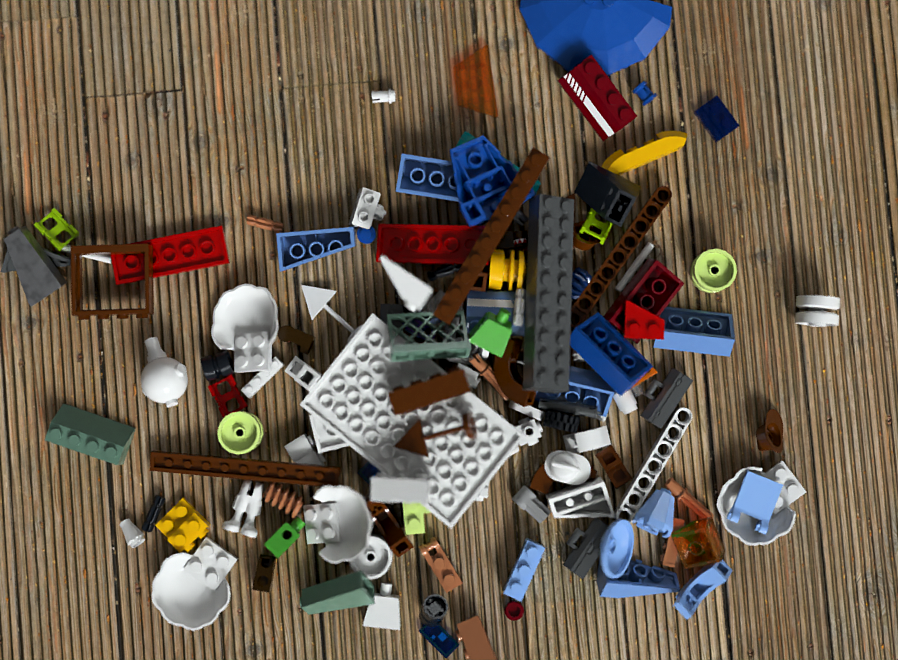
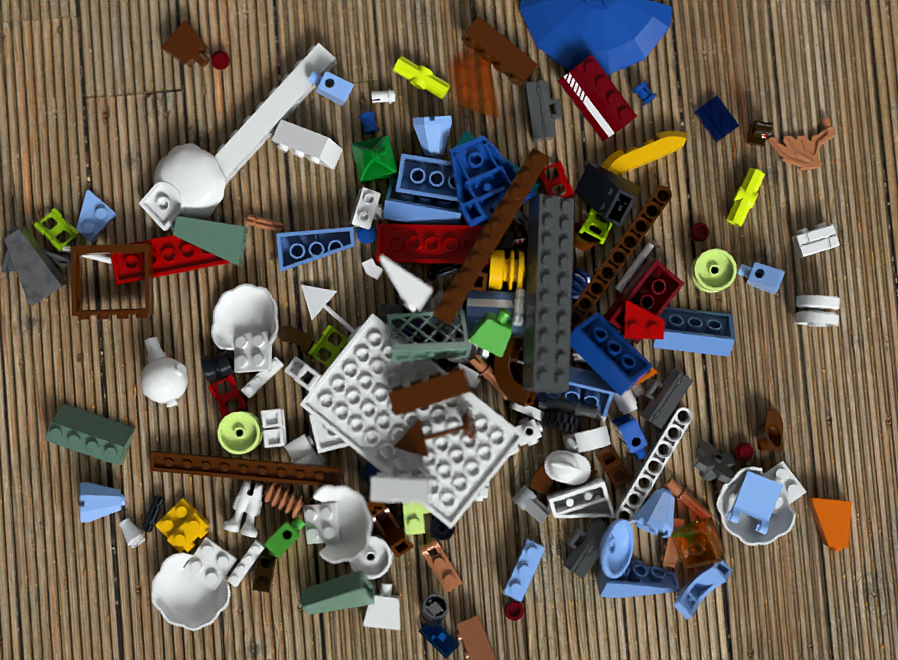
(94, 216): none -> light blue wing
(99, 501): none -> light blue cone
(185, 186): none -> white animal
(186, 46): none -> reddish brown torso
(214, 237): none -> sand green slope
(220, 60): none -> dark red plate
(246, 563): none -> white piece
(275, 428): none -> white hips
(278, 106): none -> white brick
(307, 144): none -> white wedge
(323, 342): none -> lime piece
(339, 88): none -> light blue torso
(369, 123): none -> blue bush
(371, 269): none -> white piece
(374, 159): none -> green piece
(419, 209): none -> medium blue slope
(421, 77): none -> neon yellow piece
(433, 134): none -> light blue cone
(440, 530): none -> black wheel
(499, 51): none -> reddish brown brick
(538, 109): none -> dark grey piece
(561, 179): none -> red piece
(627, 429): none -> blue torso
(699, 232): none -> dark red plate
(714, 464): none -> dark grey plant
(743, 452): none -> dark red plate
(745, 197): none -> neon yellow piece
(759, 132): none -> dark brown leg
(770, 278): none -> light blue torso
(801, 150): none -> nougat animal
(815, 240): none -> white brick
(832, 521): none -> orange slope

